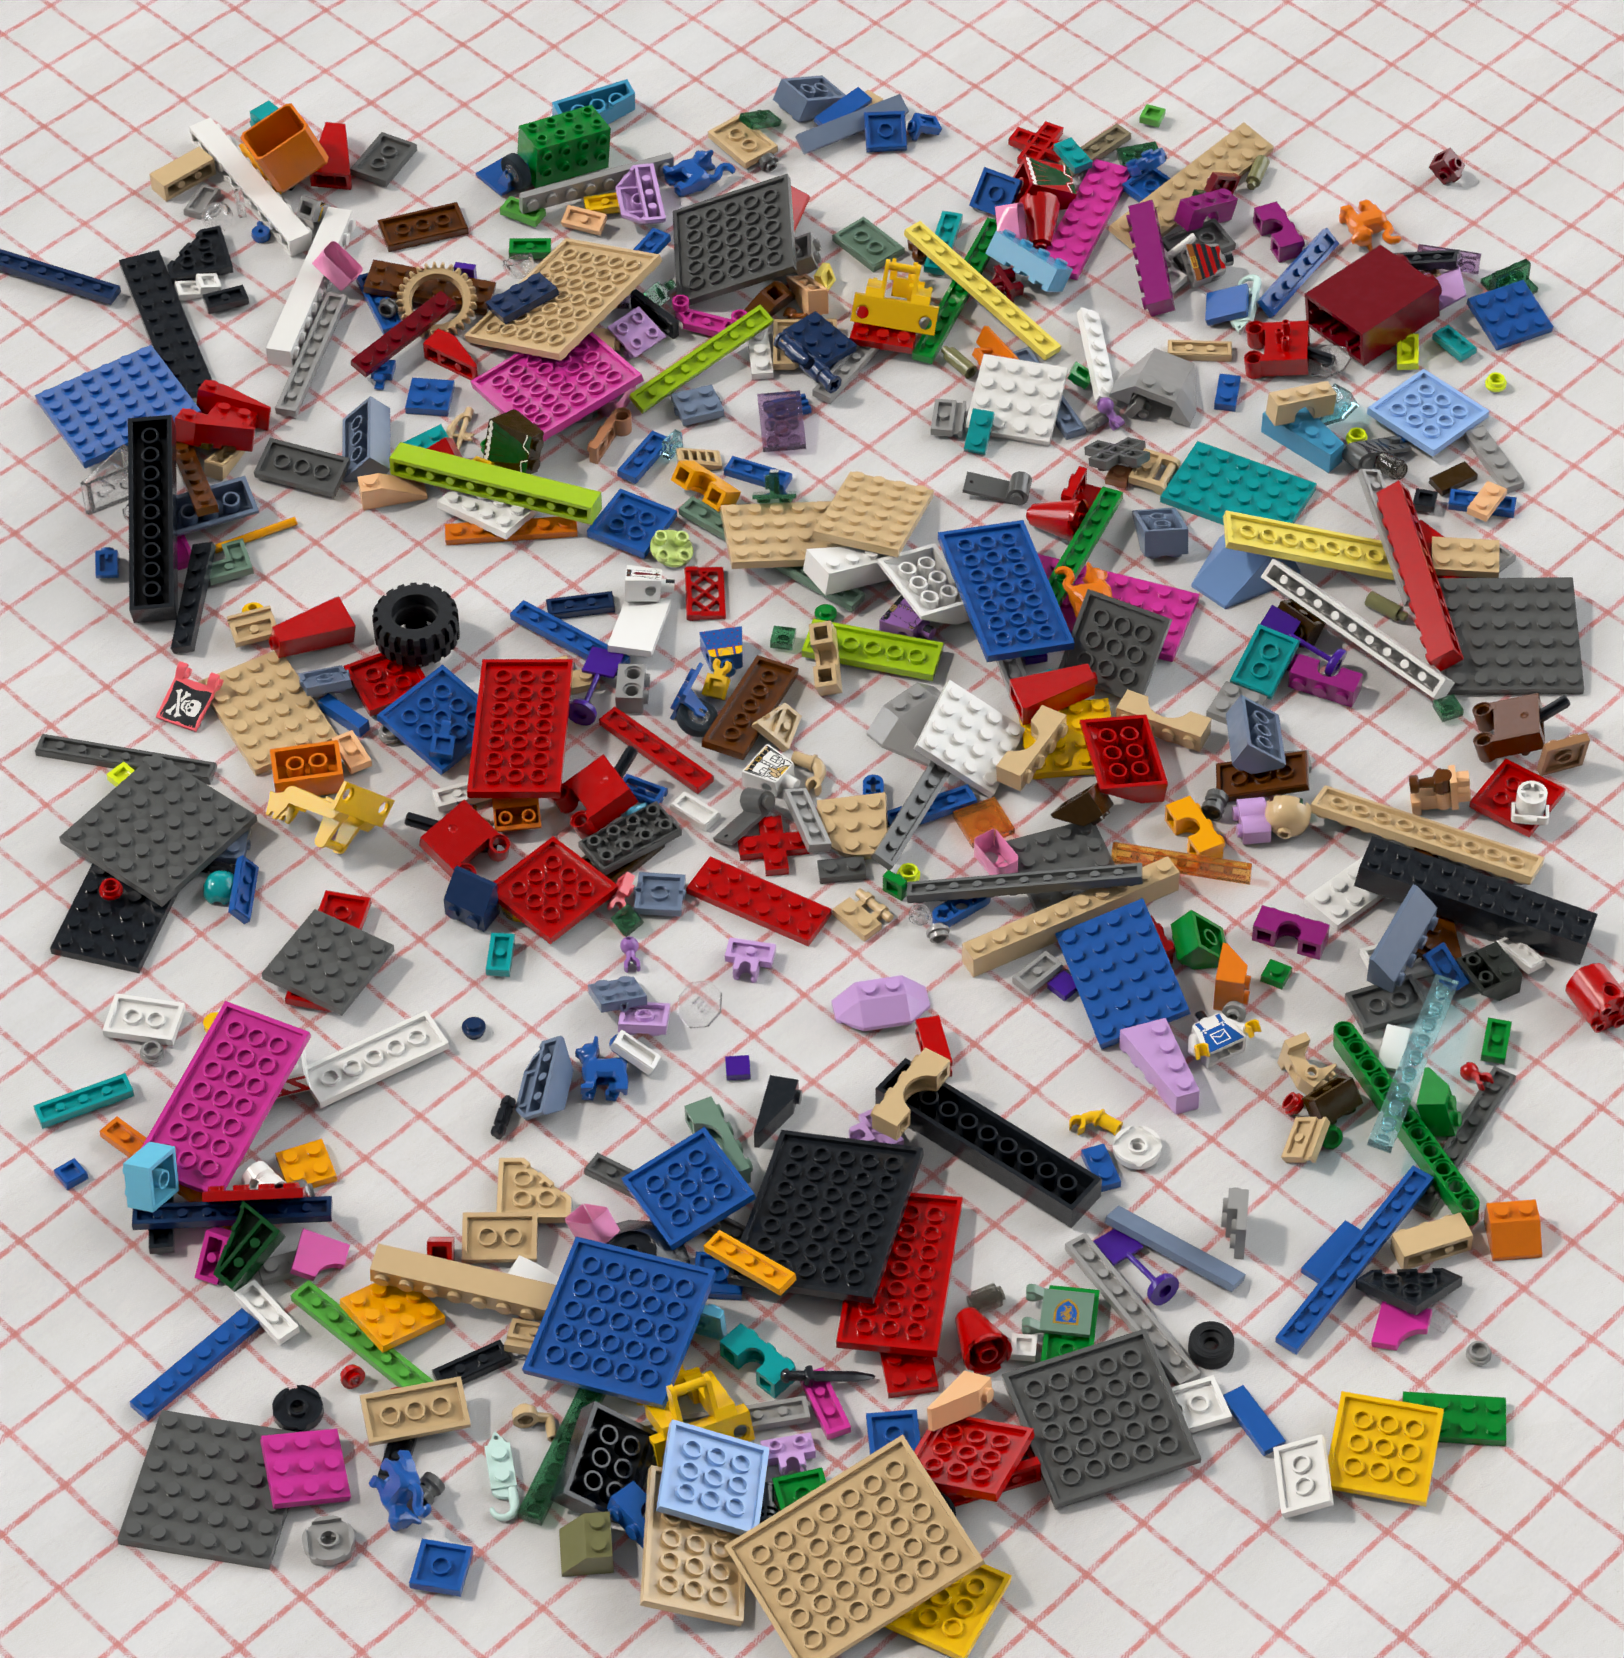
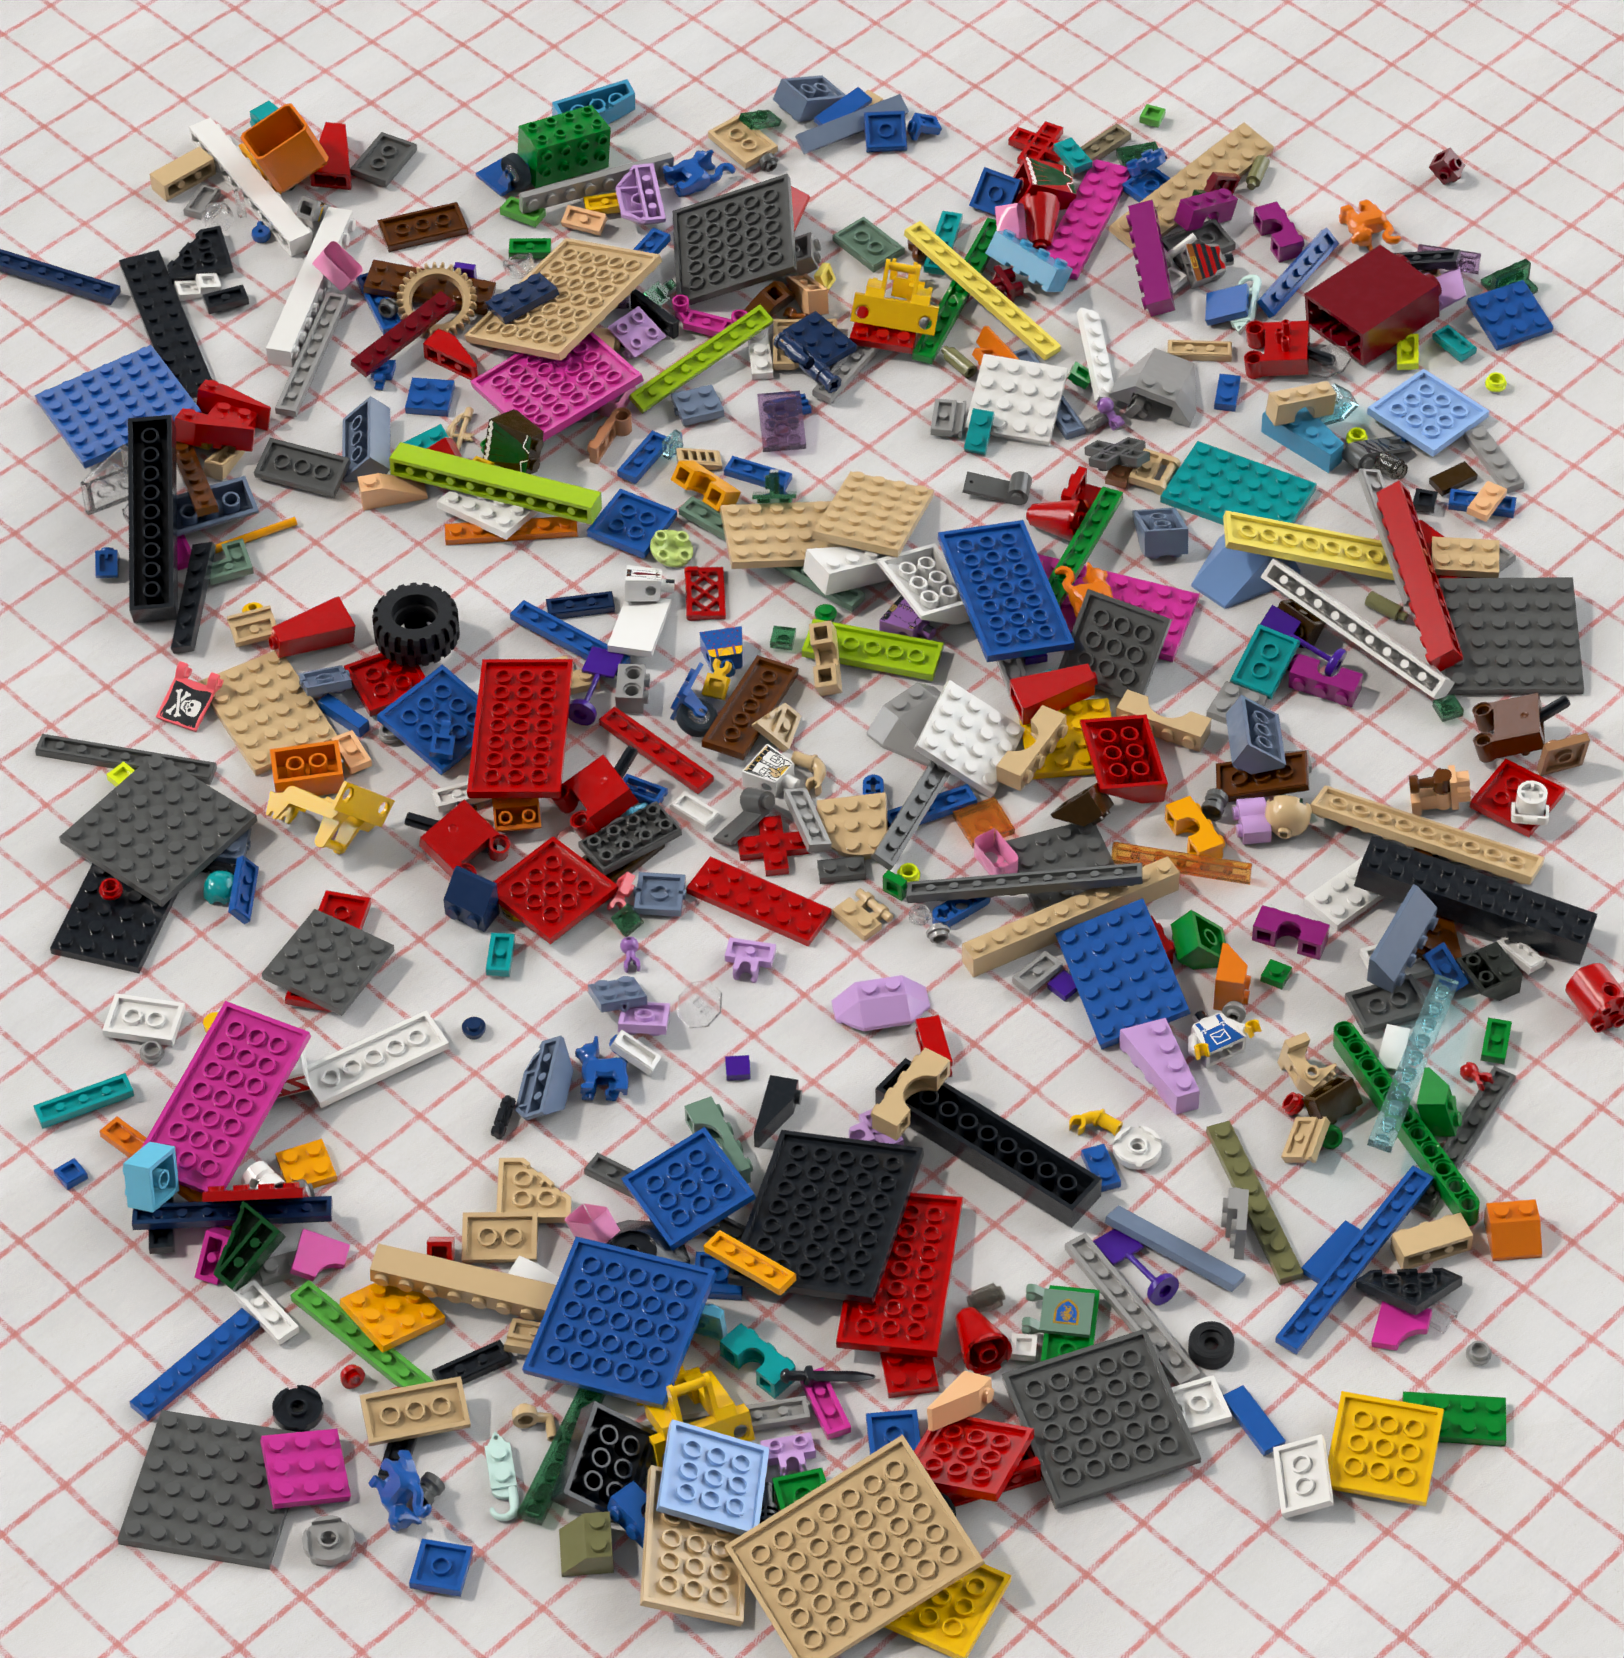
(1260, 1213): none -> olive plate

